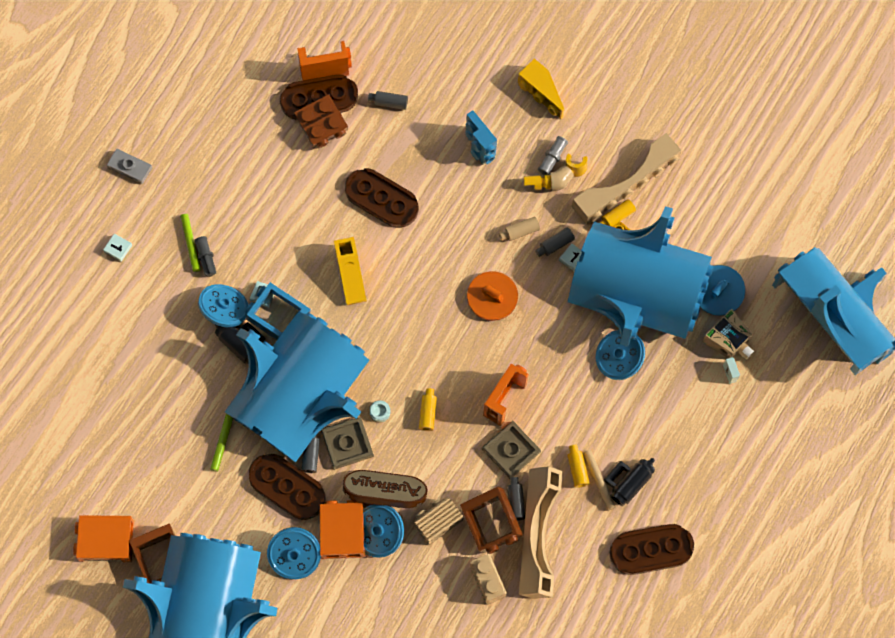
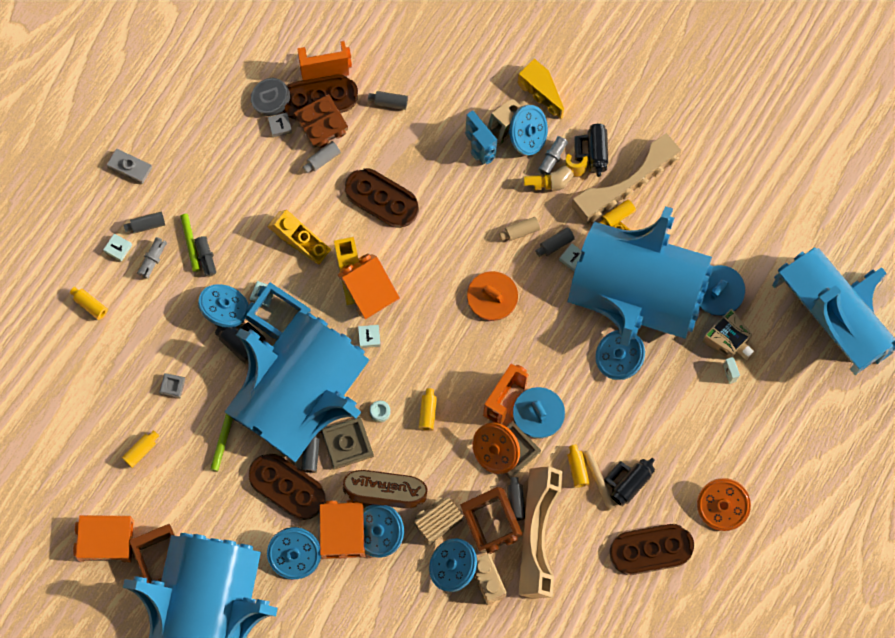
(89, 303): none -> yellow cylinder
(140, 449): none -> yellow cylinder
(145, 223): none -> dark grey cylinder
(152, 258): none -> light grey pin
(172, 385): none -> light grey tile
(270, 96): none -> black tile
(280, 125): none -> light grey tile
(298, 236): none -> yellow slope
(322, 157): none -> light grey cylinder
(368, 285): none -> orange panel
(369, 336): none -> light aqua tile
(453, 565): none -> dark azure shield
(496, 448): none -> orange shield
(501, 118): none -> tan torso
(528, 130): none -> dark azure shield
(539, 412): none -> dark azure shield
(597, 148): none -> black piece
(724, 504): none -> orange shield

